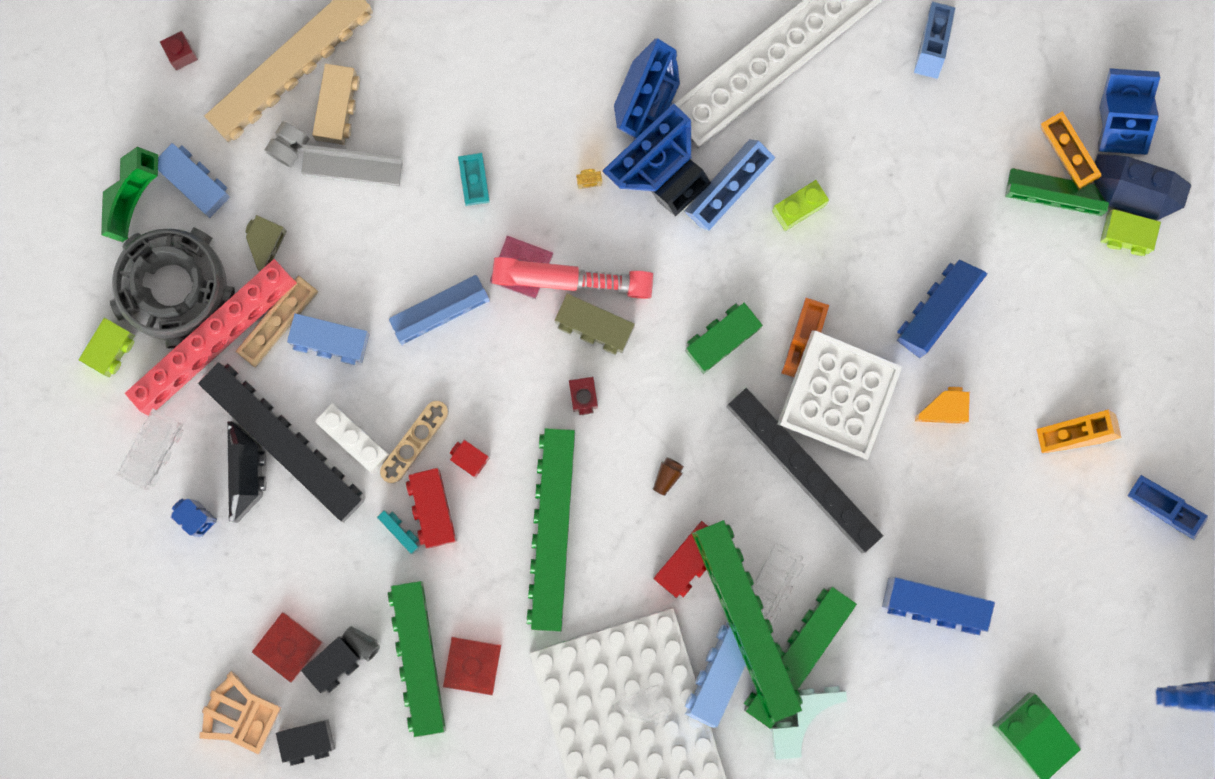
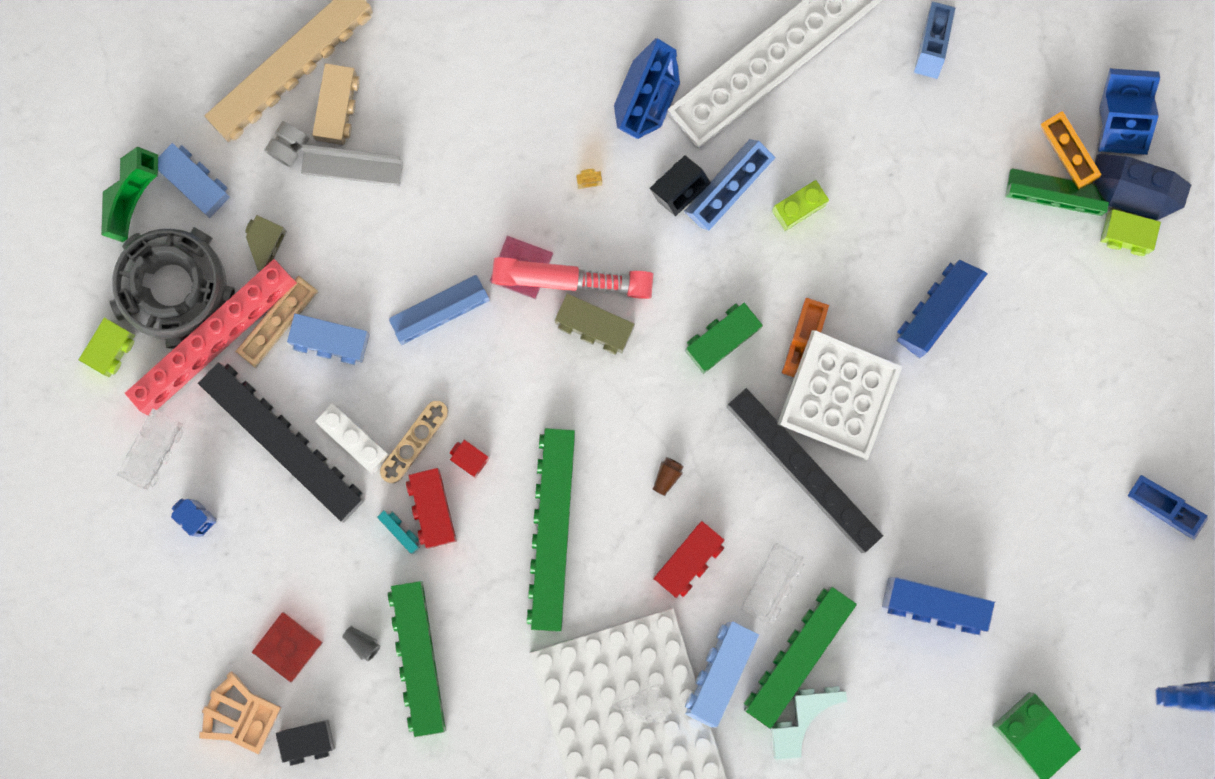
(178, 50): dark red brick -> none
(244, 472): black wedge -> none
(331, 665): black brick -> none
(472, 666): clear red plate -> none
(473, 179): teal plate -> none
(579, 385): dark red brick -> none
(654, 153): blue wedge -> none
(747, 621): green brick -> none
(947, 407): light orange slope -> none
(1079, 432): light orange slope -> none

